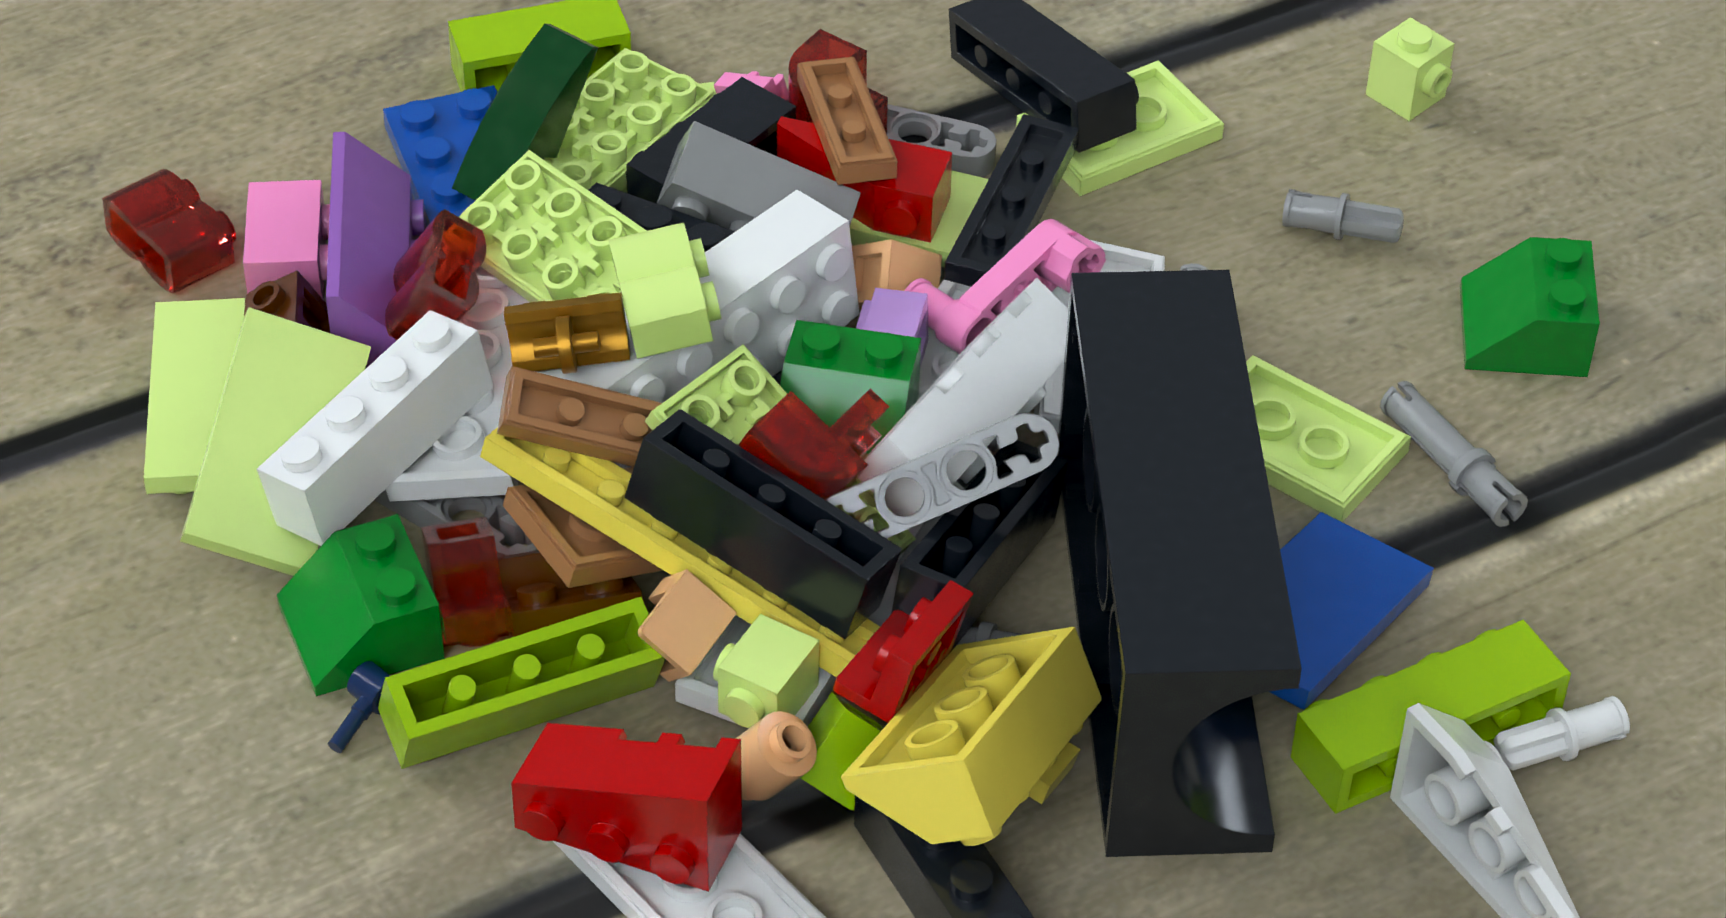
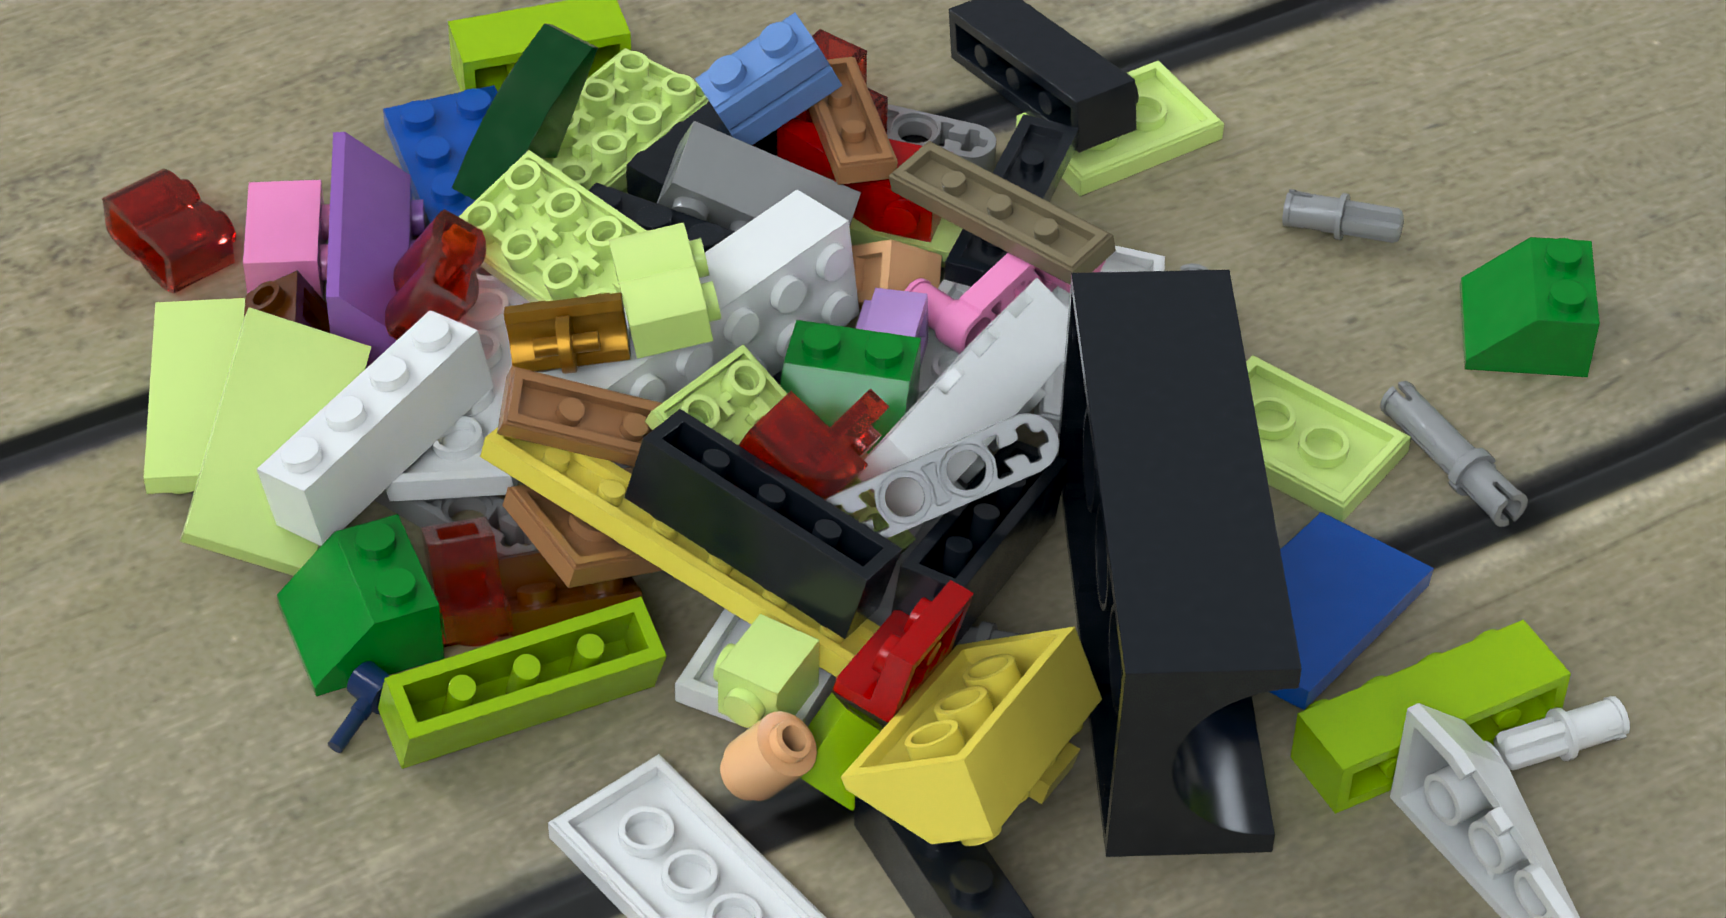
(634, 801): red wedge -> none
(684, 623): light nougat panel -> none
(768, 80): none -> medium blue brick
(1001, 213): none -> dark tan tile
(1410, 69): yellowish green brick -> none

